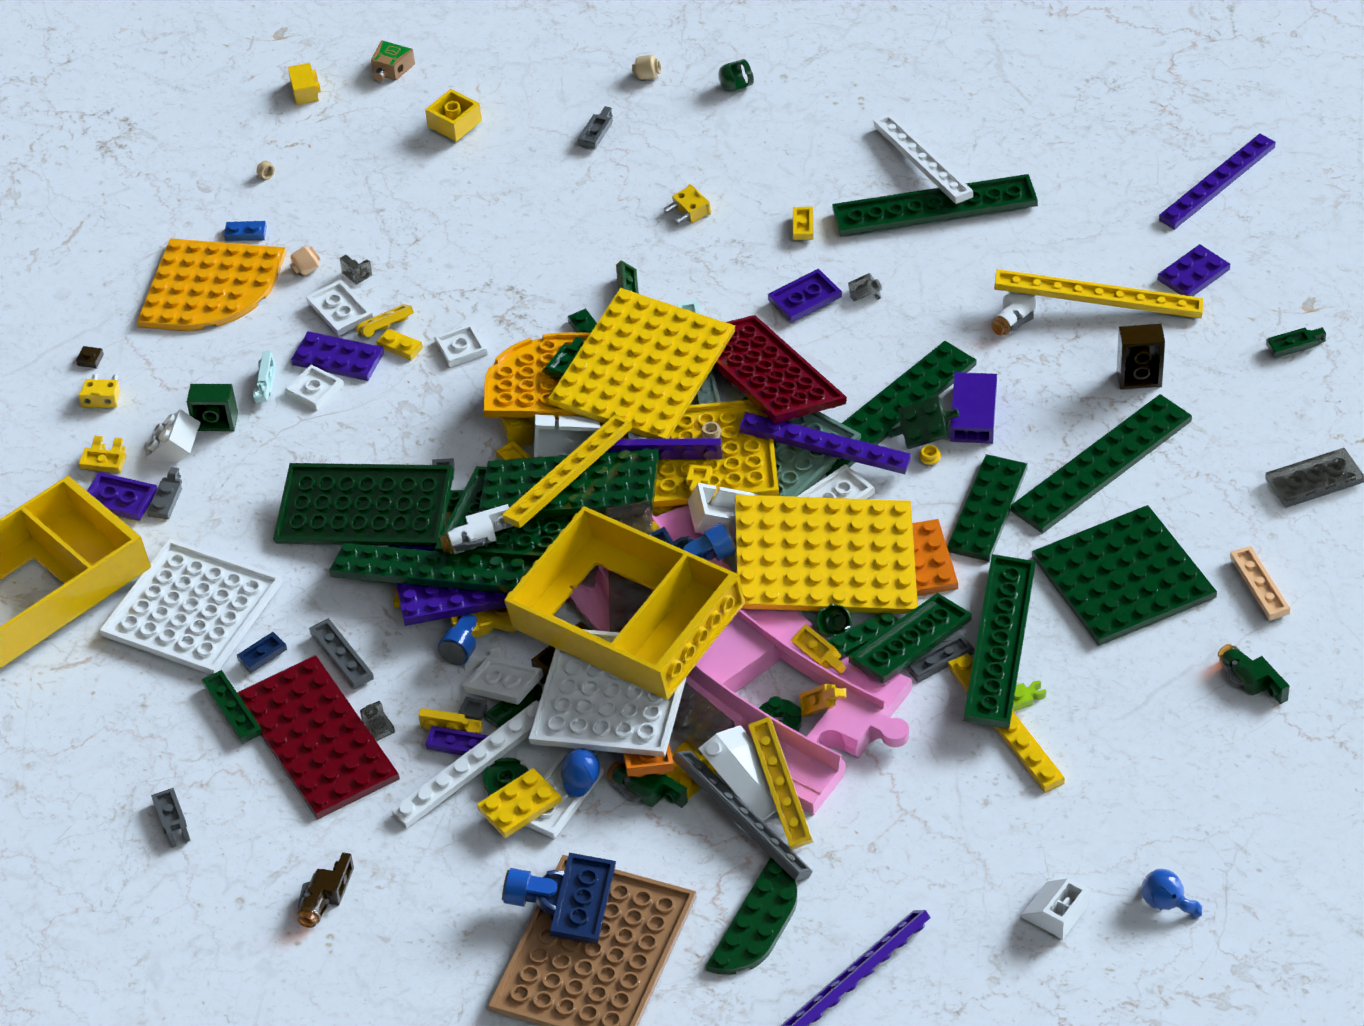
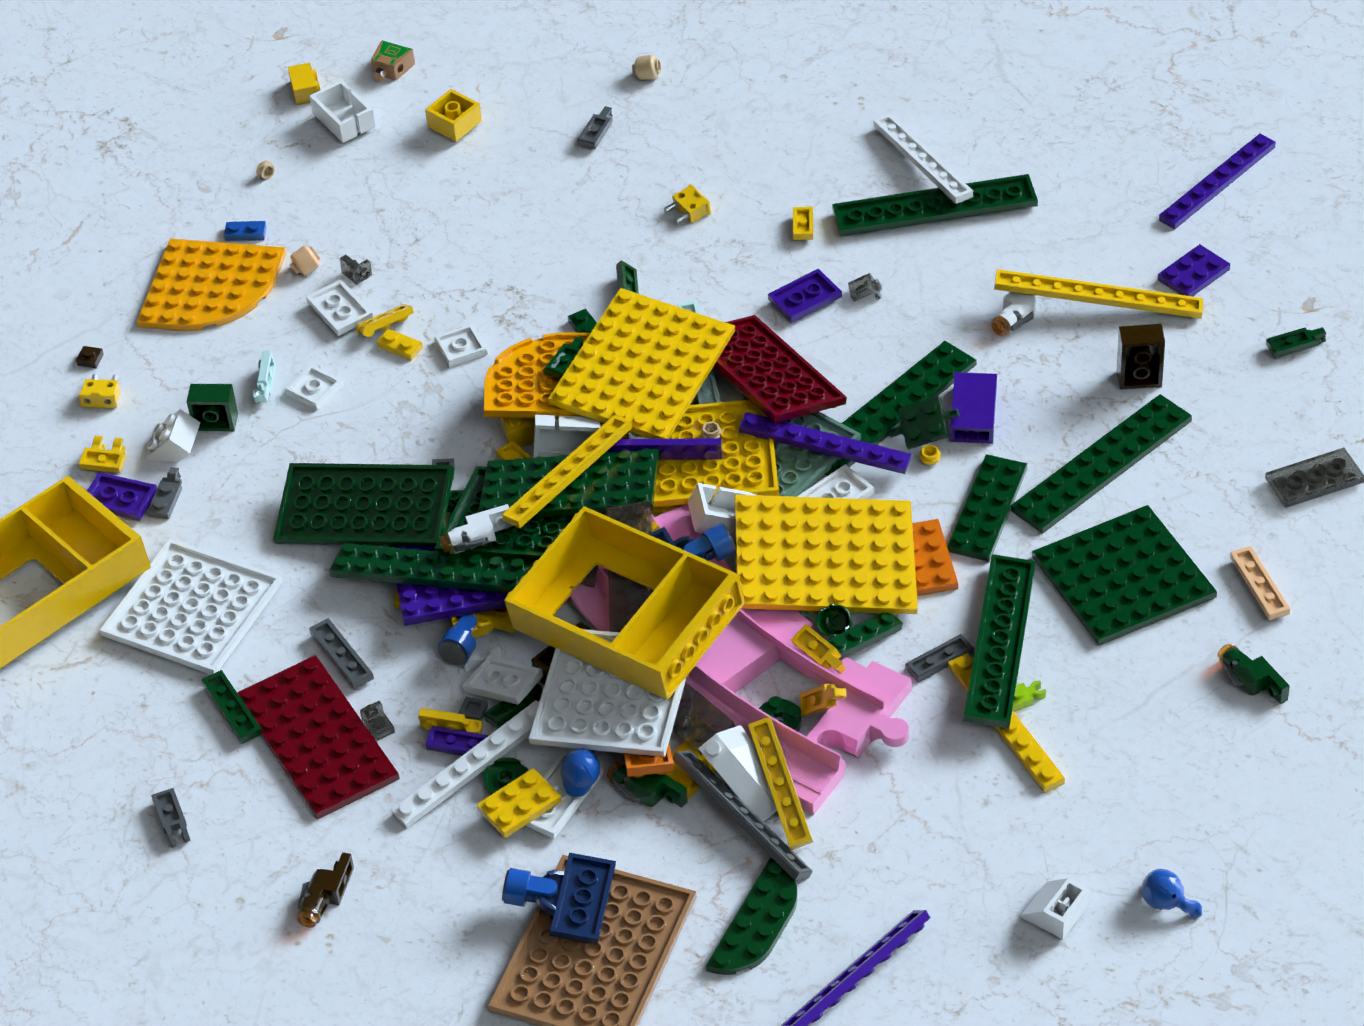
(261, 652): dark blue plate -> none
(338, 355): dark purple plate -> none
(342, 111): none -> white piece
(698, 474): yellow plate -> none
(731, 75): dark green helmet -> none
(910, 638): dark green plate -> none

